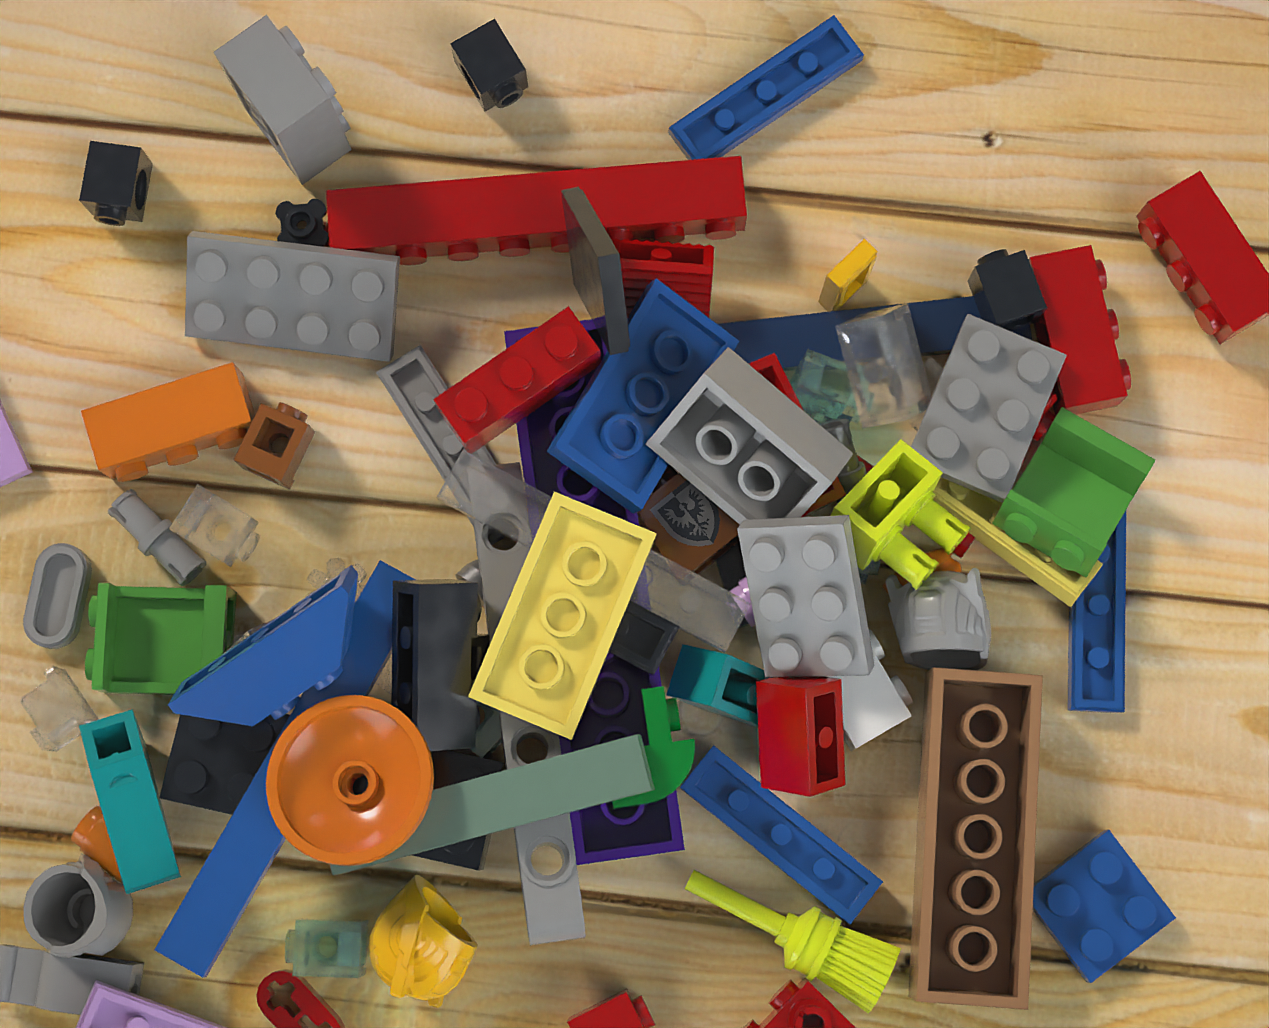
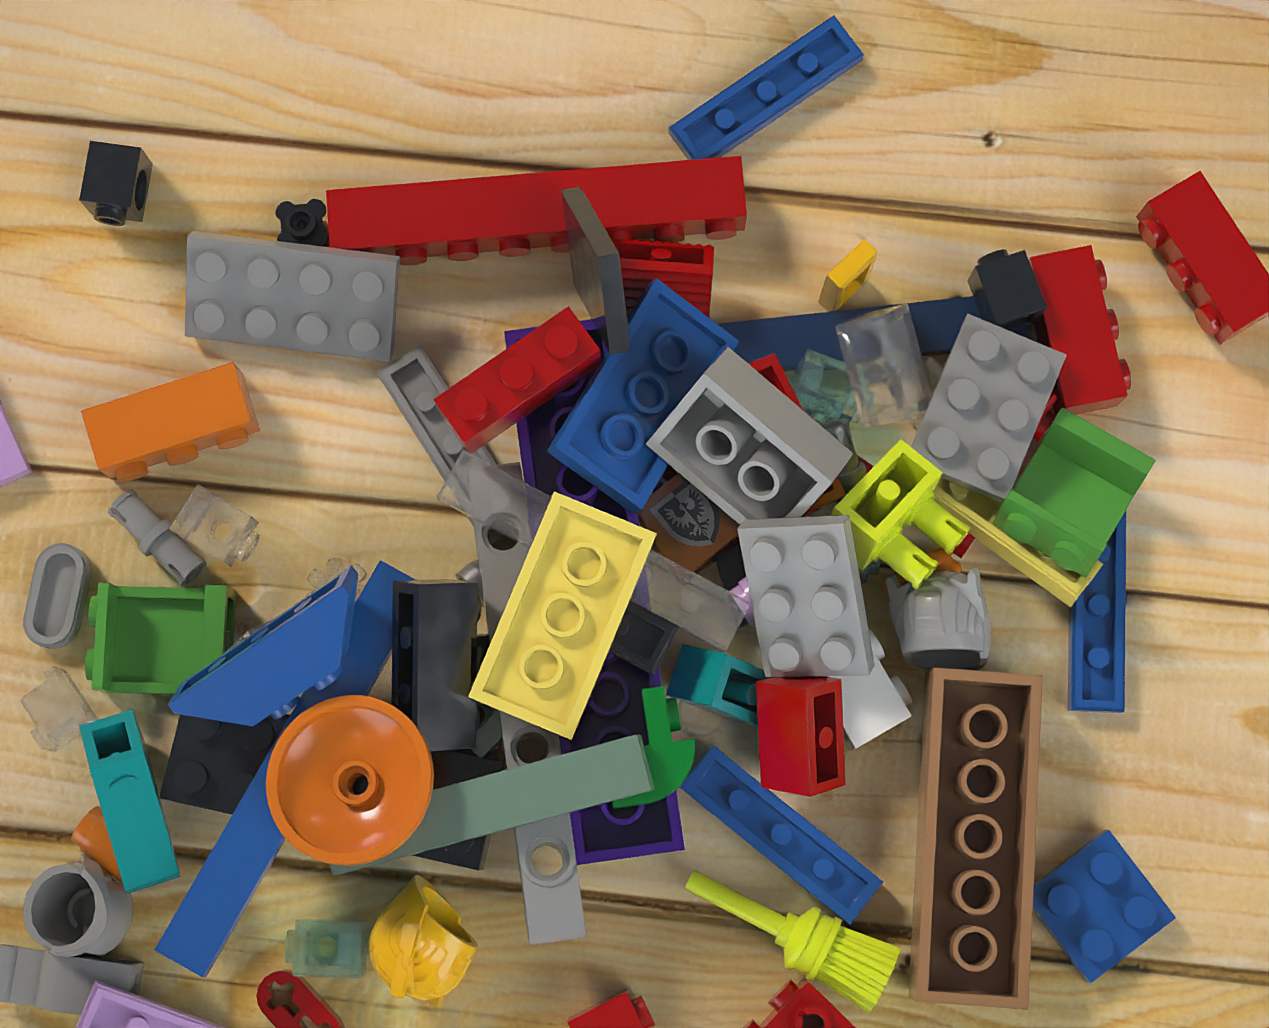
(256, 448): dark orange brick -> none
(286, 97): light grey brick -> none
(490, 66): black brick -> none

